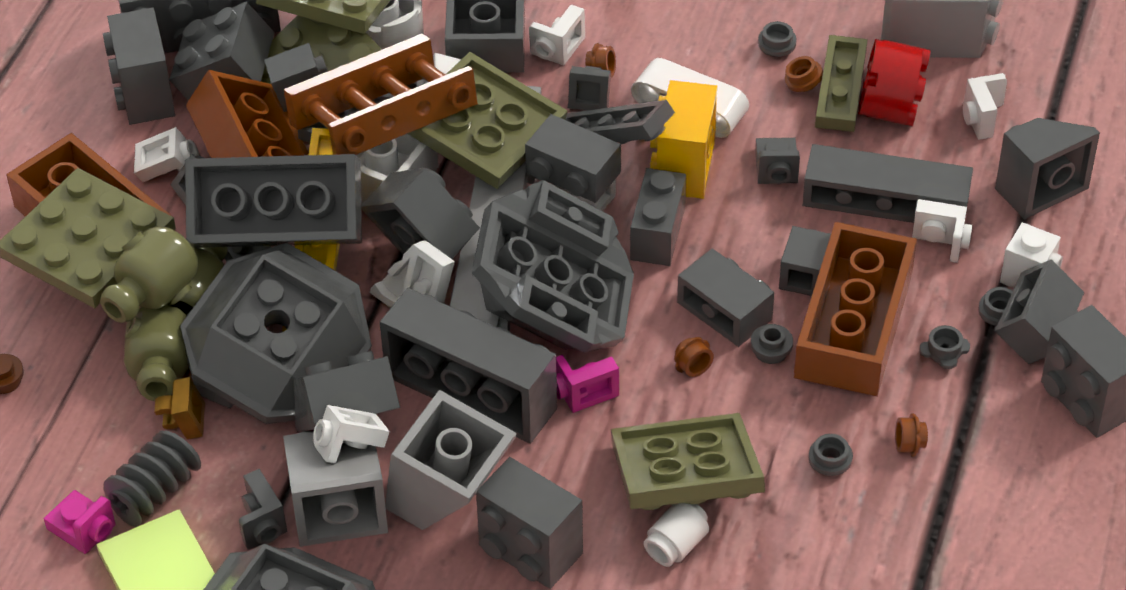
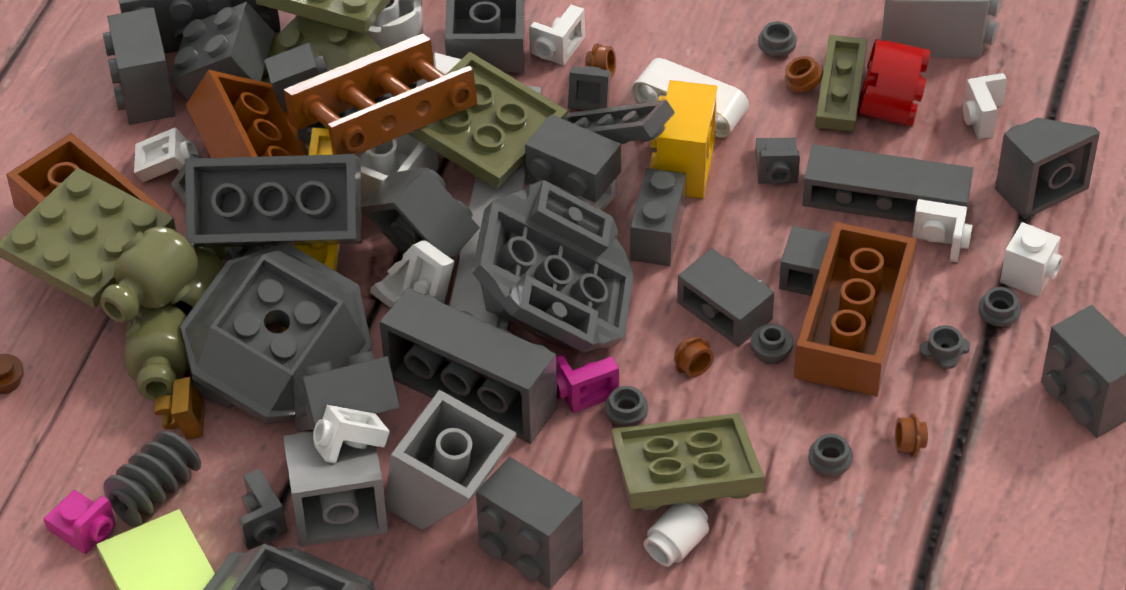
(629, 398): none -> dark grey plate
(1038, 302): dark grey brick -> none

